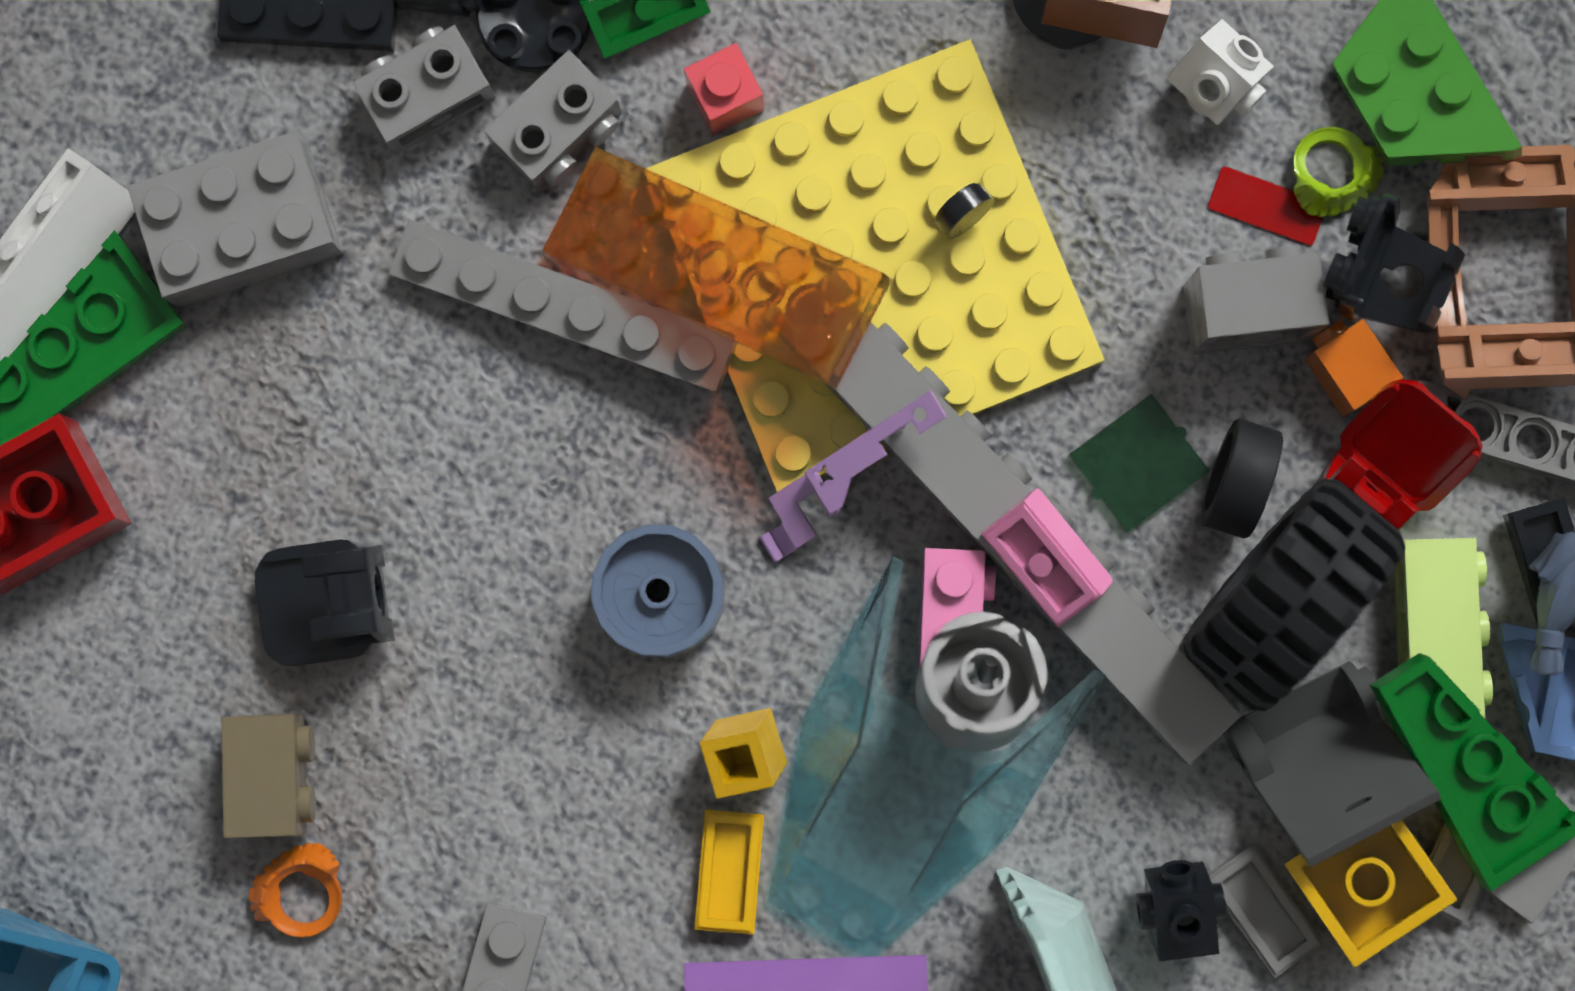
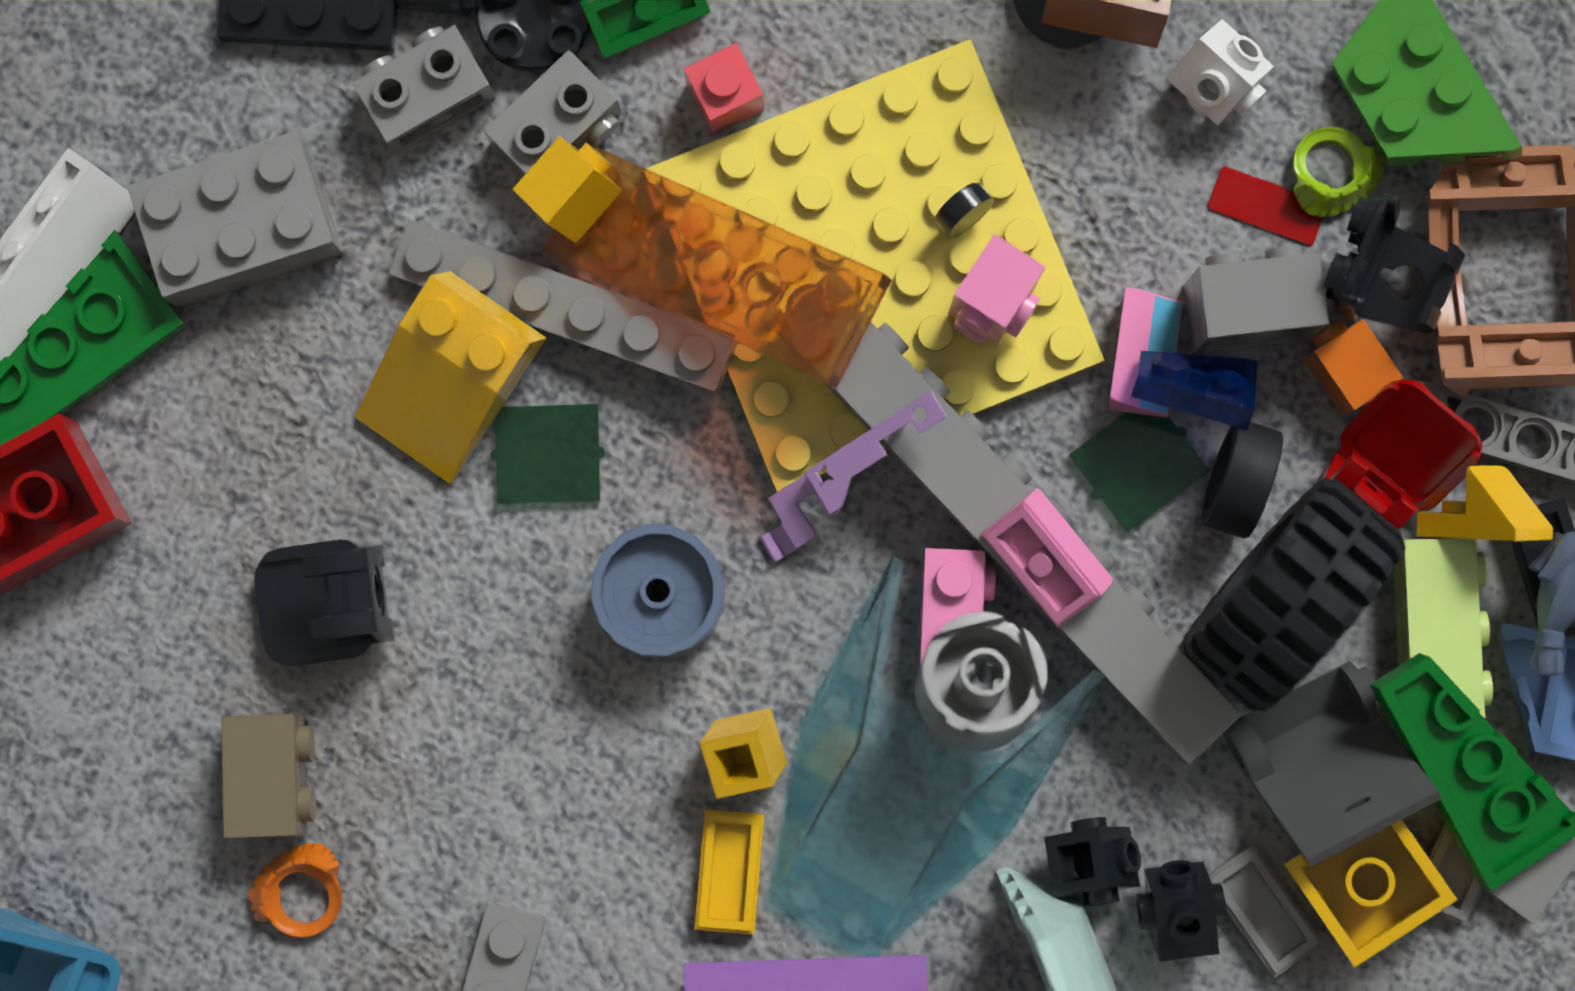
(447, 374): none -> yellow slope
(548, 454): none -> clear green piece
(569, 187): none -> yellow brick
(996, 293): none -> bright pink brick
(1093, 861): none -> black brick
(1146, 324): none -> bright pink slope
(1199, 385): none -> clear blue wing
(1492, 510): none -> yellow slope

